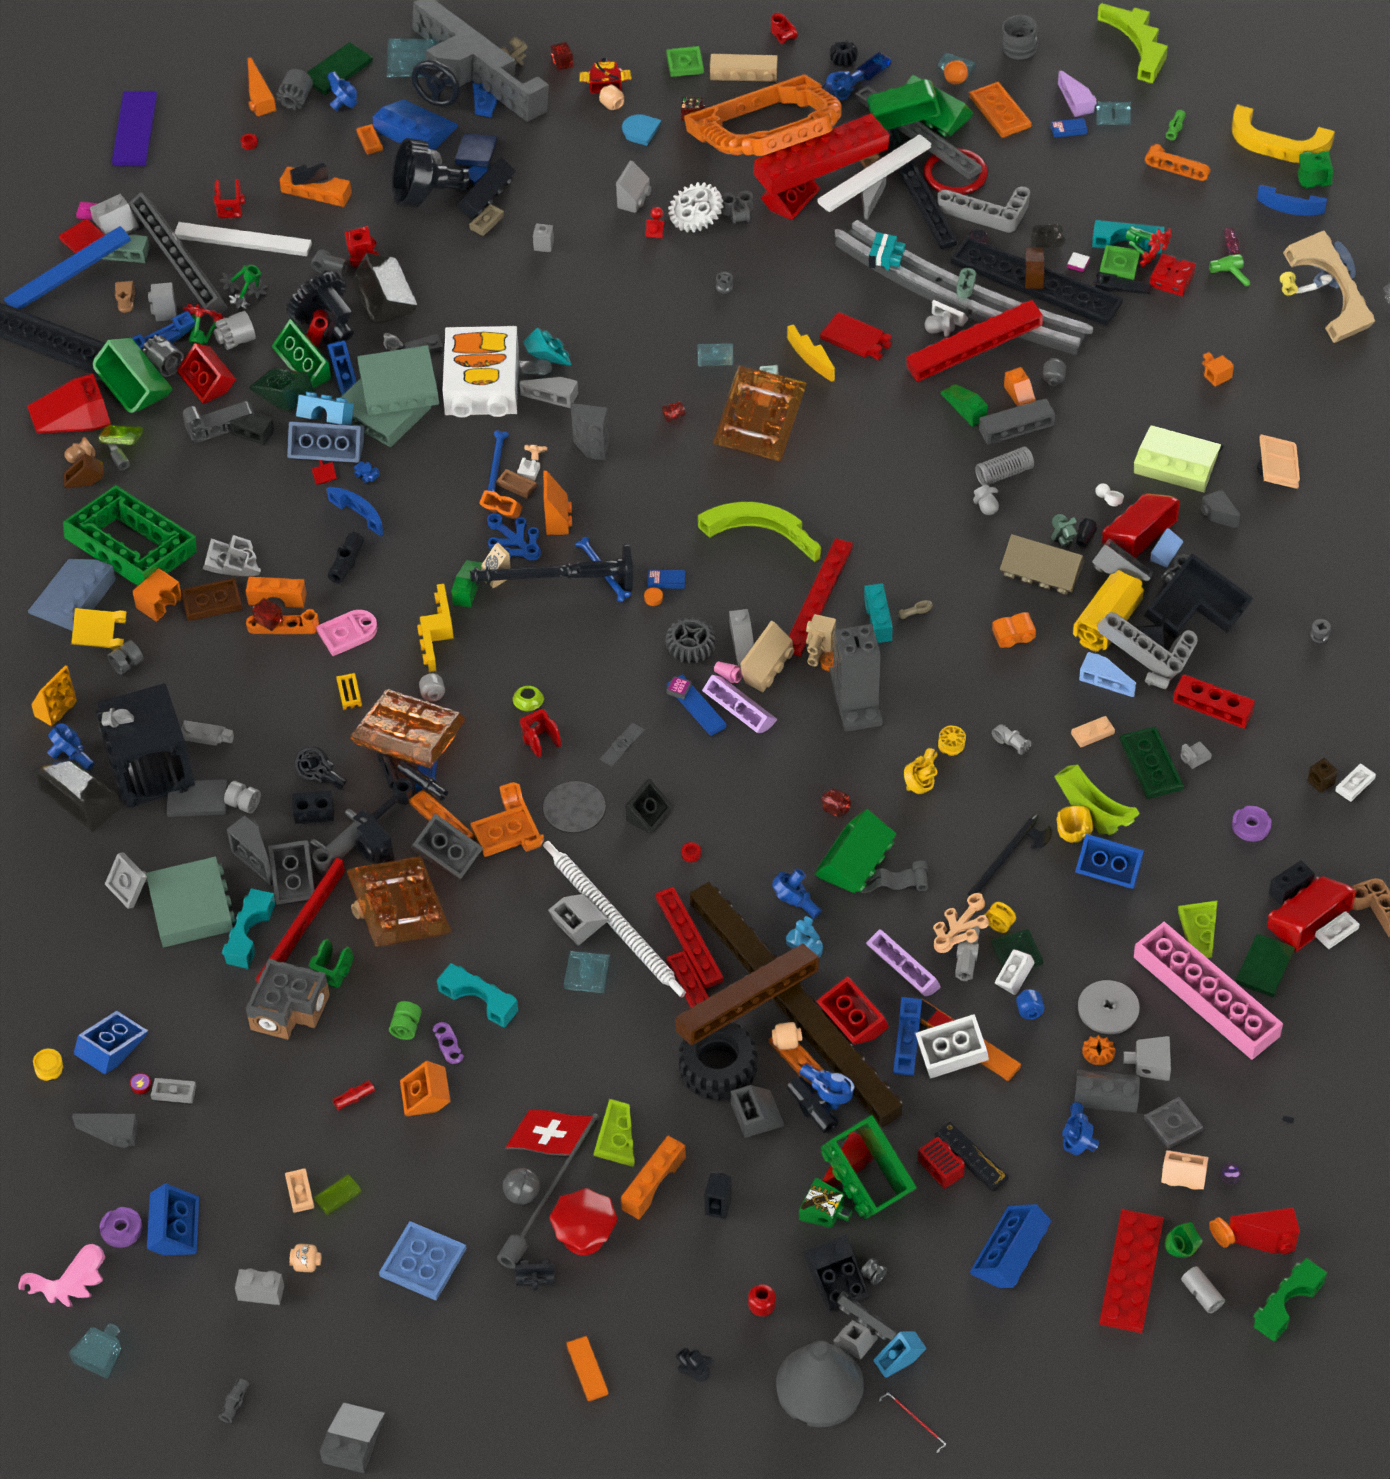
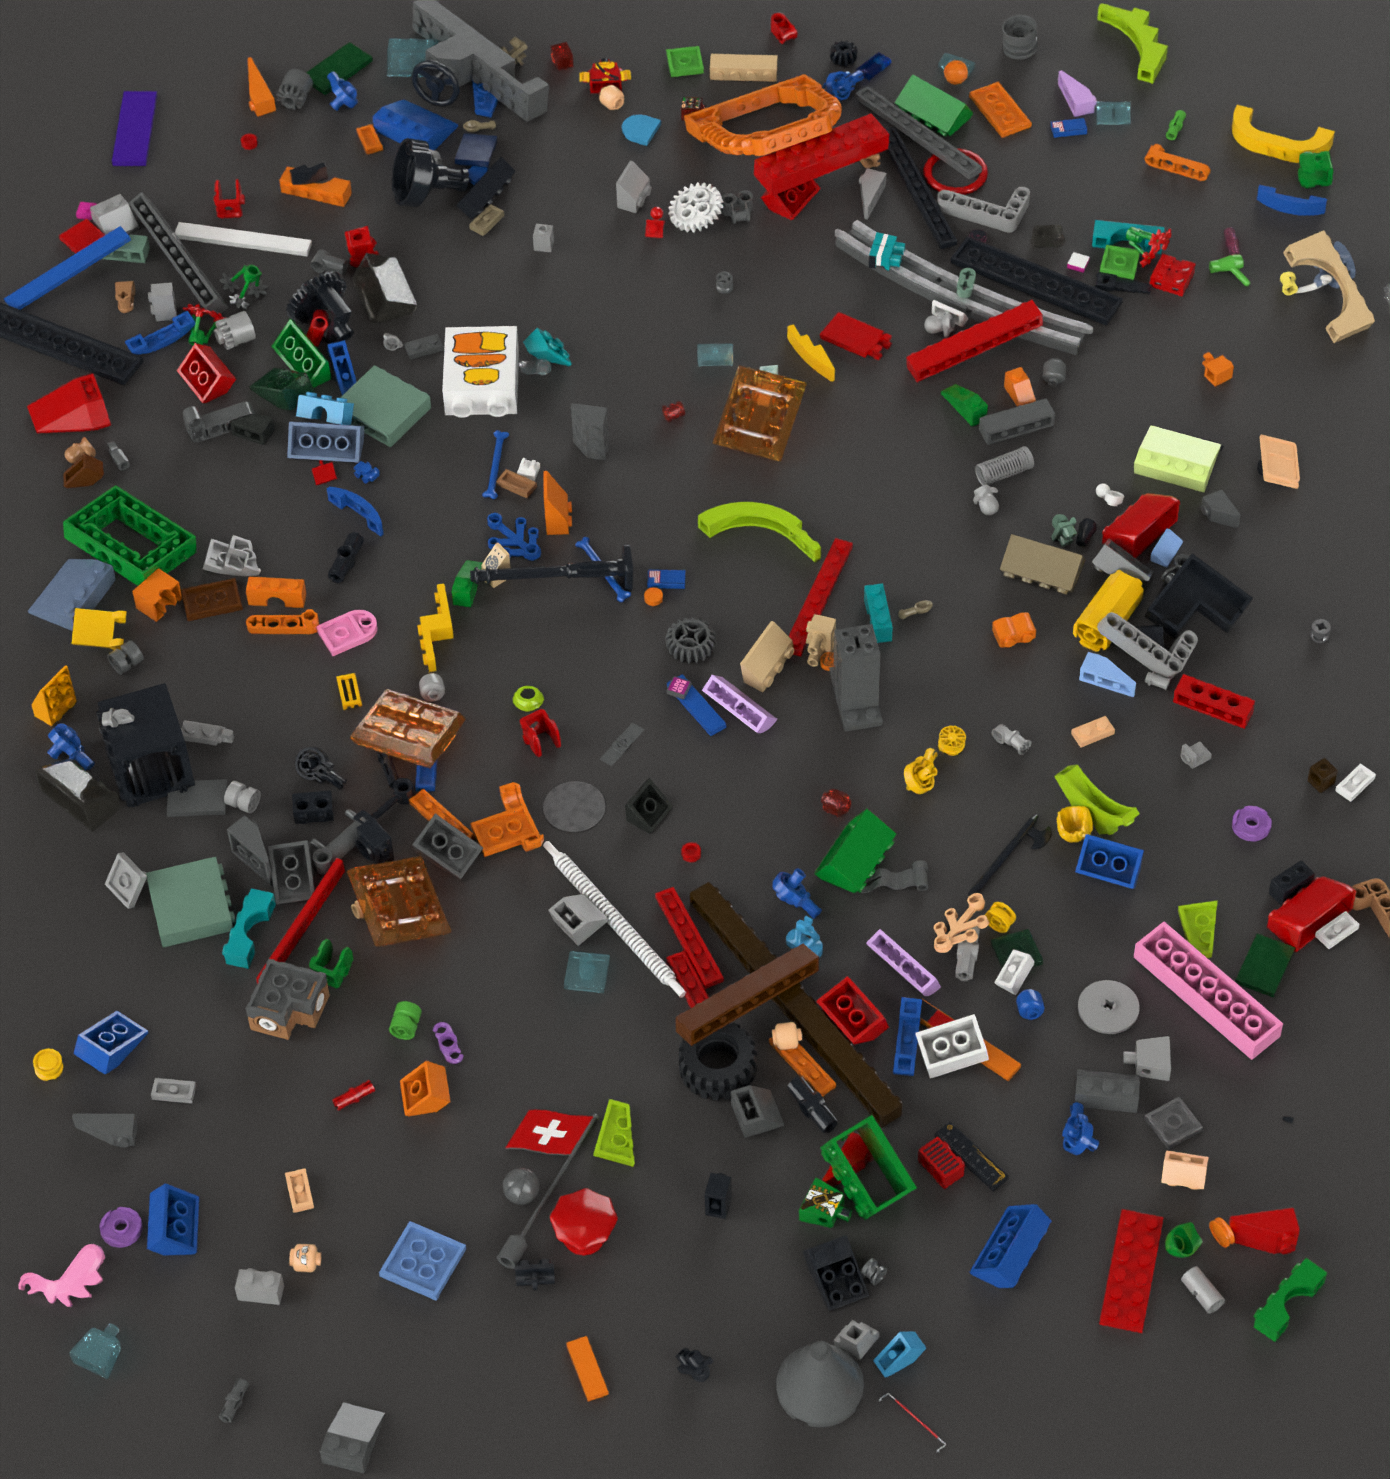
(120, 434): clear neon green plate -> none
(130, 374): green windscreen -> none
(140, 1083): tile -> none
(163, 355): dark grey gear -> none
(267, 614): clear red brick -> none
(337, 1194): clear neon green tile -> none
(398, 380): sand green brick -> none
(422, 780): black pin -> none
(457, 982): teal arch -> none
(474, 126): none -> dark tan piece
(501, 504): orange brick -> none
(535, 450): light nougat plant -> none
(551, 390): light grey slope -> none
(642, 1189): orange arch -> none
(729, 671): bright pink cone -> none
(741, 633): light grey slope -> none
(762, 1300): red head -> none
(840, 1086): blue pin -> none
(874, 173): white tile -> none
(883, 1330): dark grey wing -> none
(904, 104): green windscreen -> none
(1034, 268): reddish brown slope -> none
(1091, 1055): orange gear -> none
(1151, 762): dark green tile -> none
(1231, 1173): clear purple tile -> none

